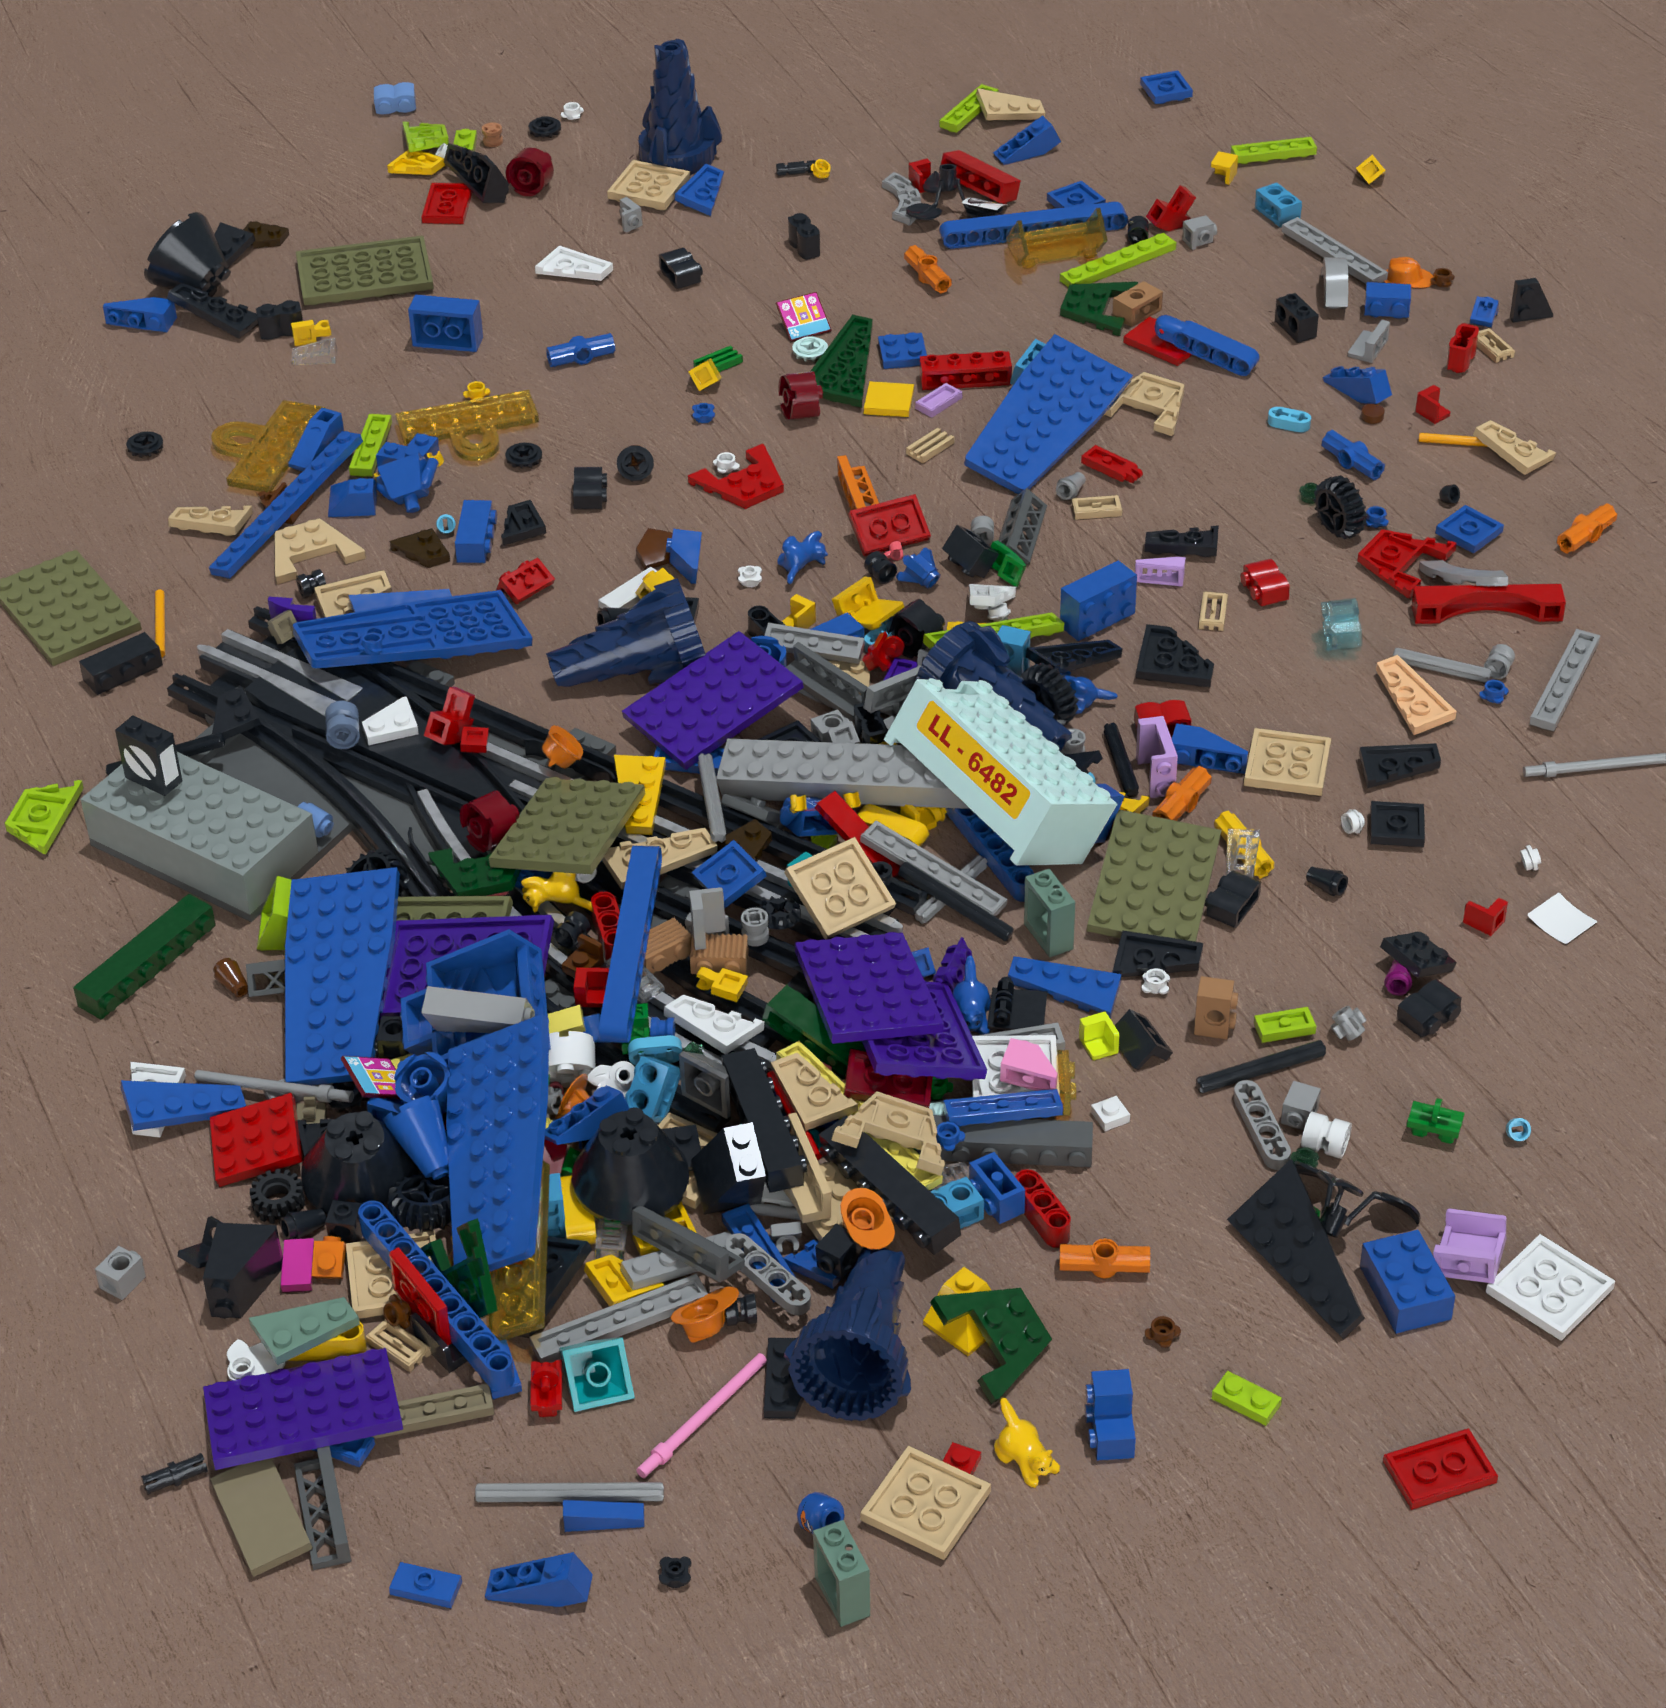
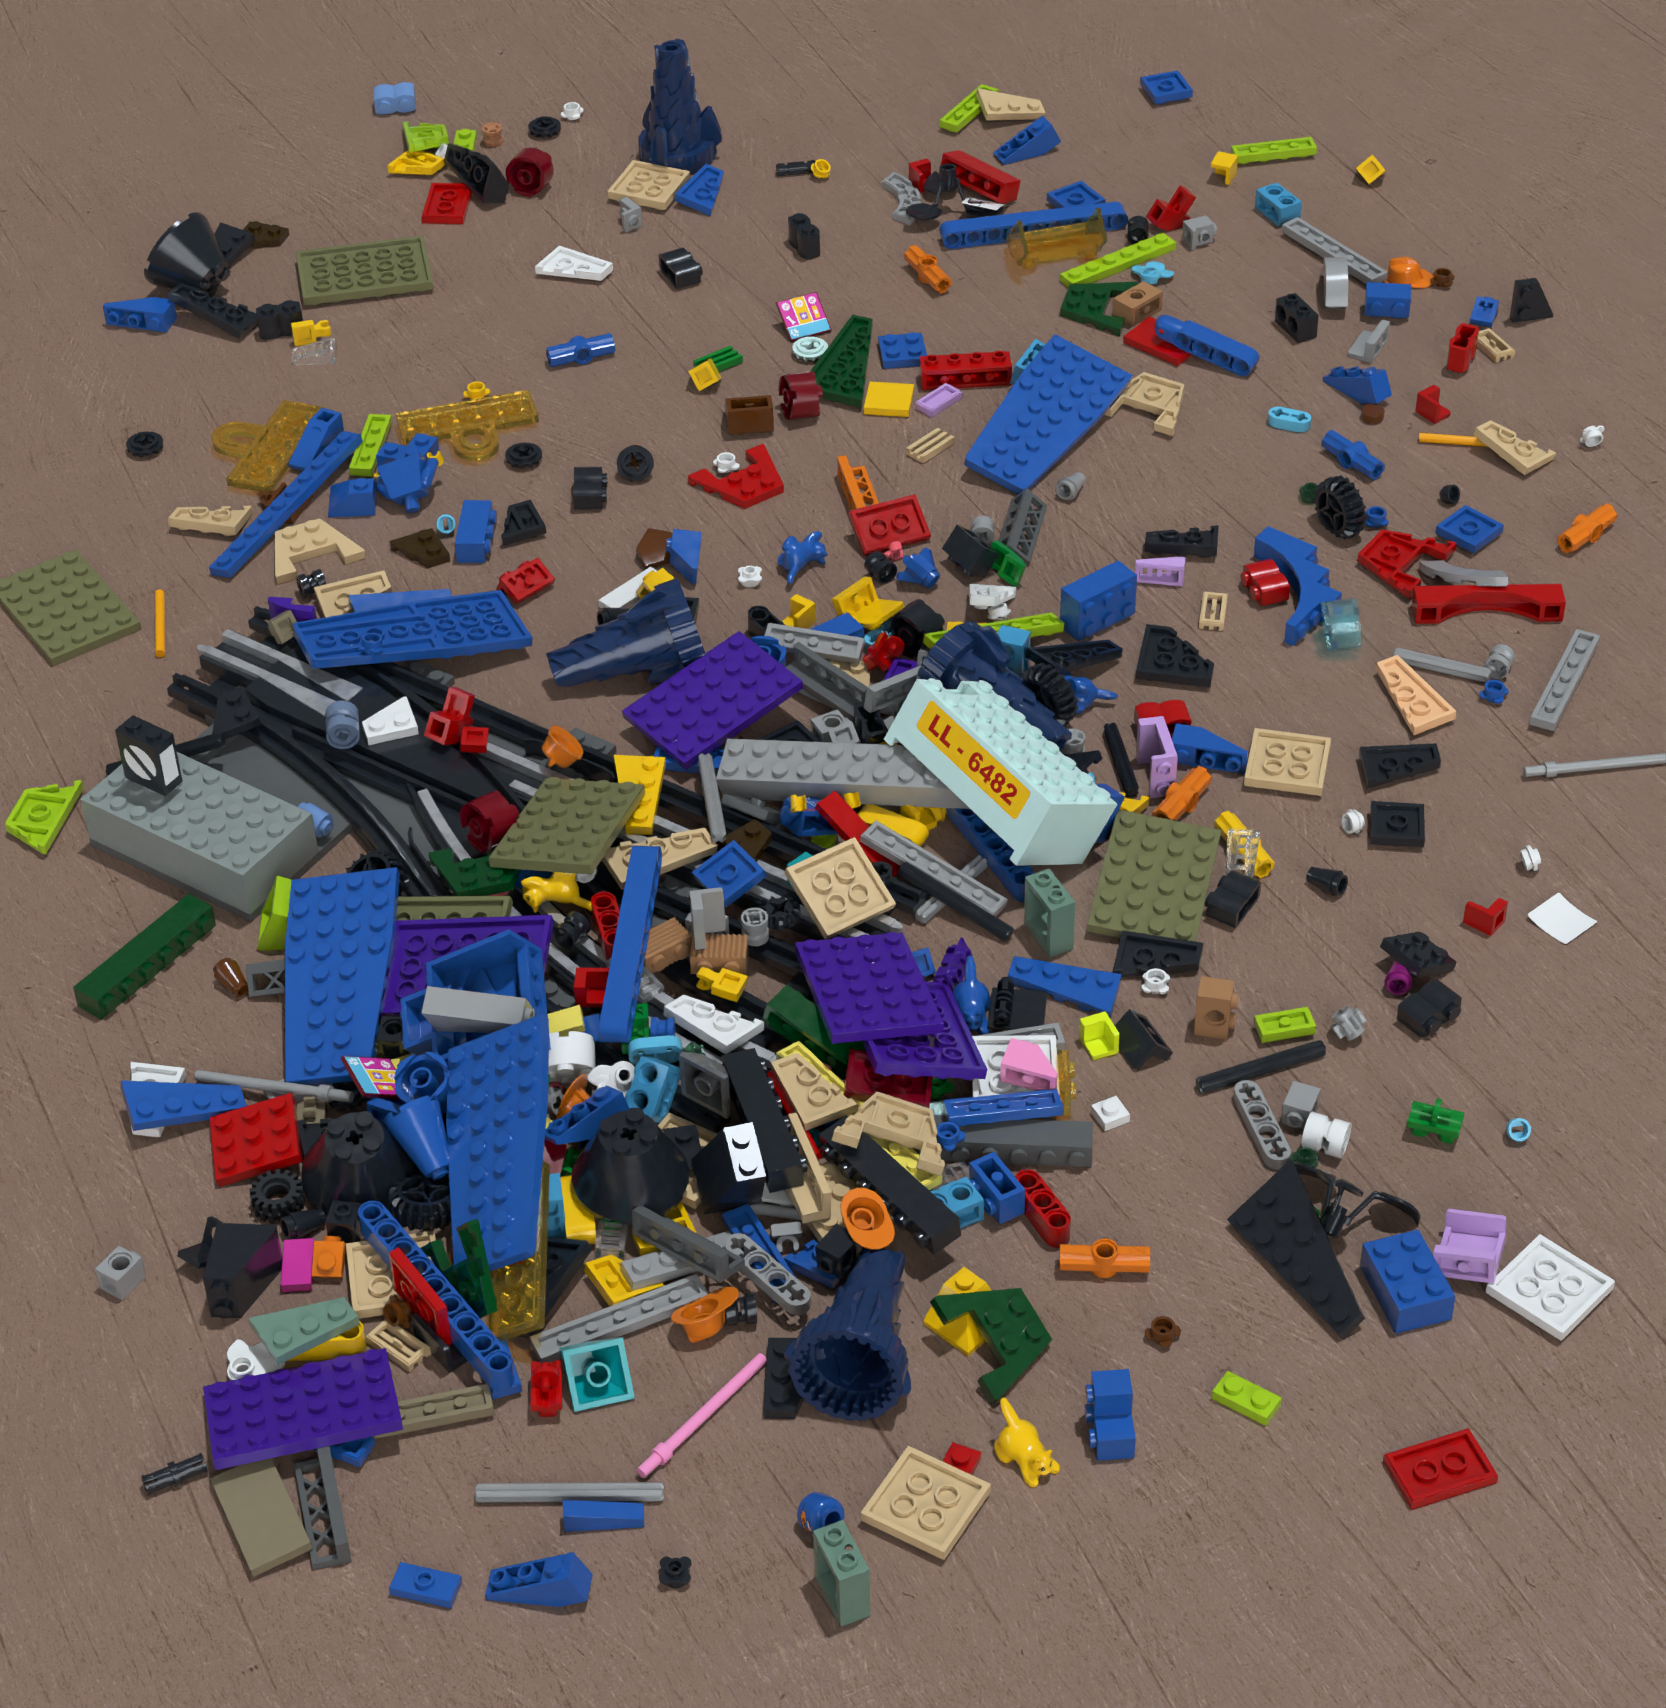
(120, 663): black brick -> none
(445, 323): blue brick -> none
(586, 956): reddish brown bracket -> none
(703, 412): blue plate -> none
(749, 414): none -> reddish brown slope
(1096, 507): tan tile -> none
(1111, 464): red hinge -> none
(1152, 272): none -> medium azure plate
(1307, 578): none -> blue arch
(1592, 436): none -> white plate

